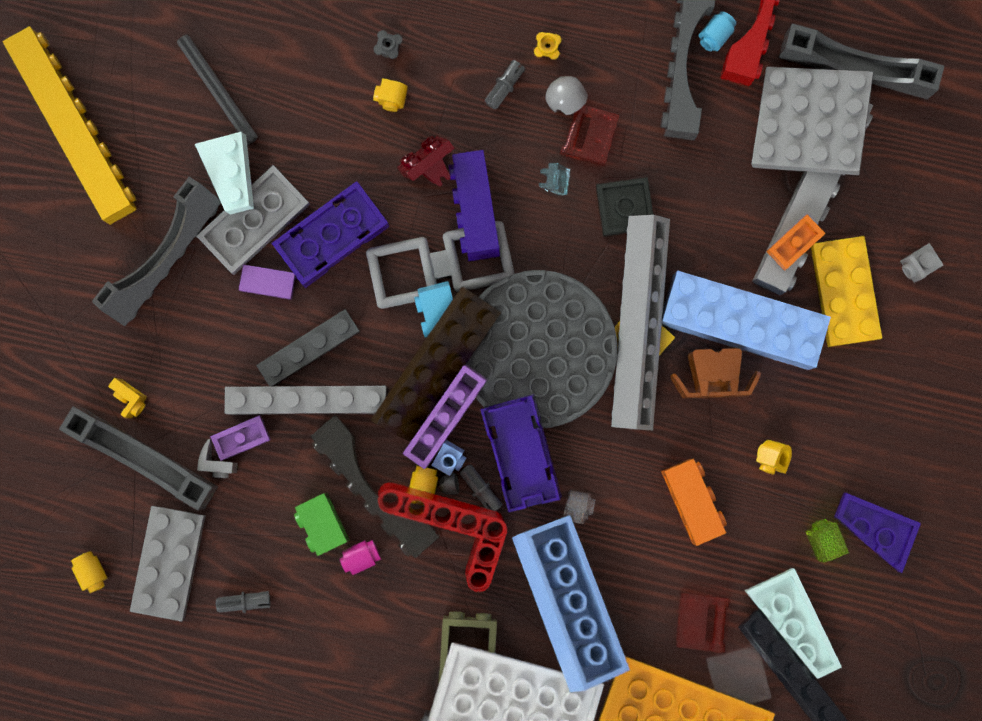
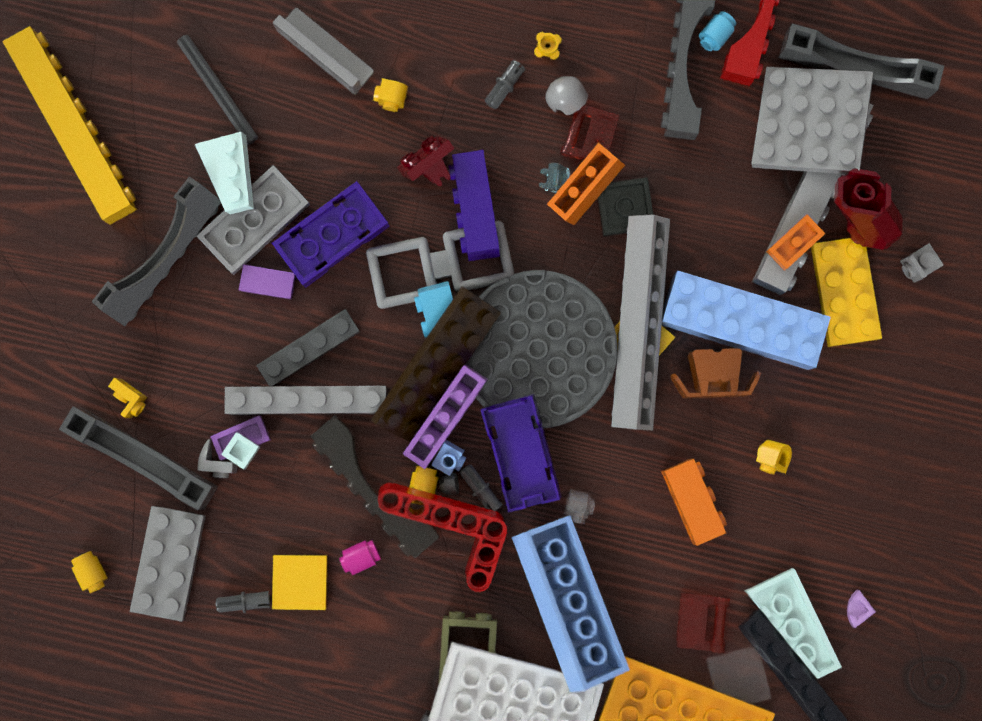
(240, 450): none -> light aqua plate
(300, 582): none -> yellow tile
(321, 524): bright green brick -> none
(324, 50): none -> light grey panel
(391, 51): dark grey plate -> none
(586, 184): none -> orange brick
(826, 540): clear neon green brick -> none
(858, 609): none -> lavender tile
(868, 209): none -> dark red brick
(879, 528): dark purple wing -> none

